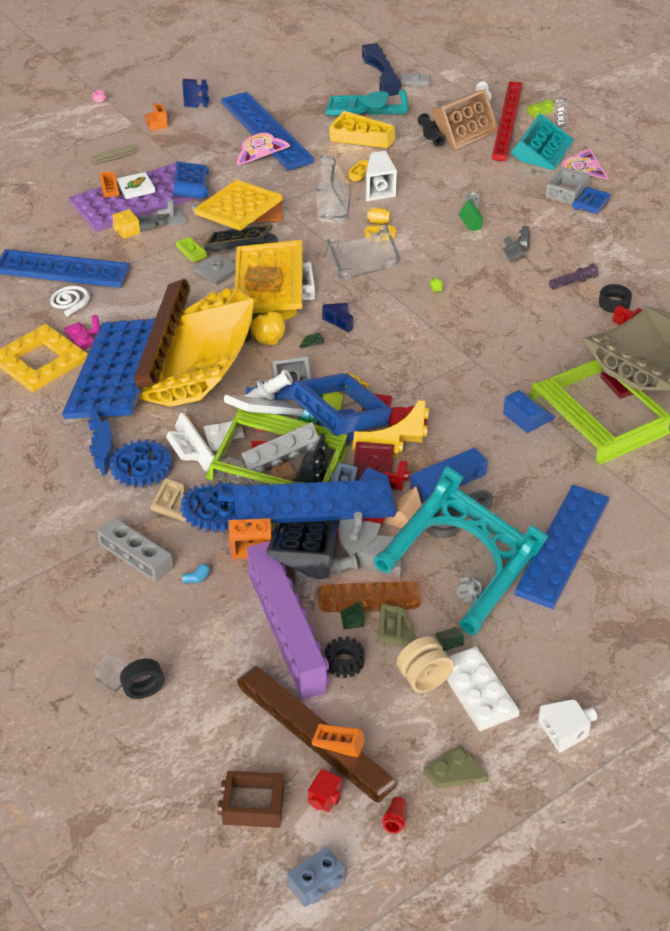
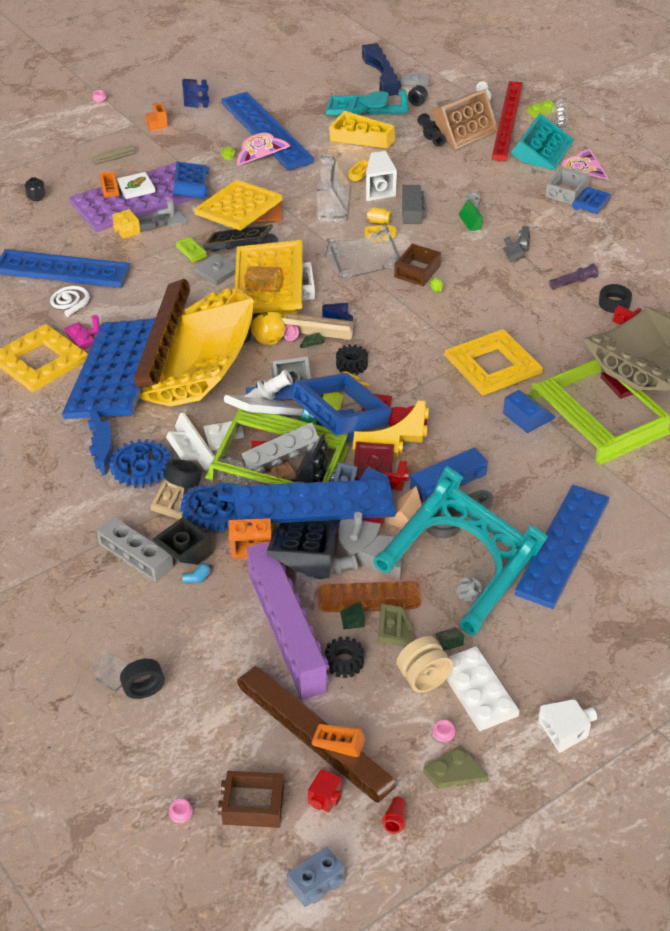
(35, 189): none -> black head
(180, 811): none -> bright pink plate
(183, 473): none -> black tyre
(185, 542): none -> pearl dark grey slope
(227, 153): none -> lime plate
(291, 332): none -> bright pink plate
(325, 326): none -> tan fence
(357, 364): none -> black tyre
(412, 204): none -> dark grey brick
(417, 95): none -> black head
(420, 276): none -> reddish brown window
(443, 731): none -> bright pink plate
(523, 363): none -> yellow plate

